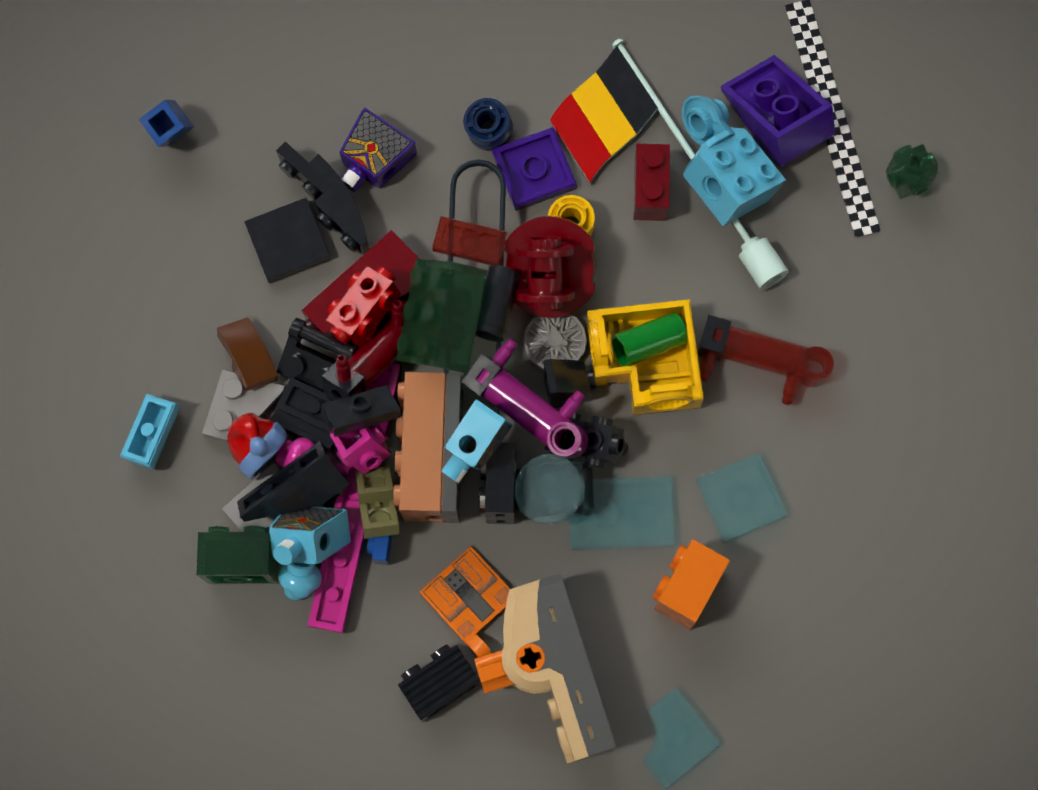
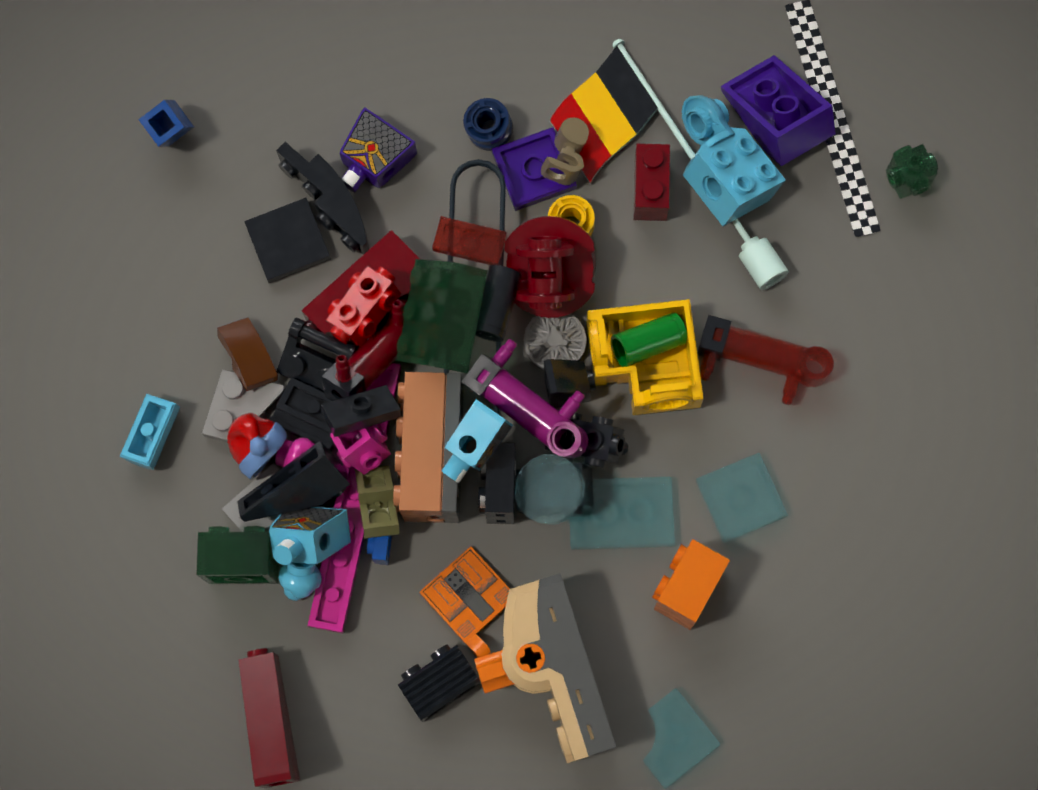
(267, 720): none -> dark red slope
(569, 142): none -> dark tan leg

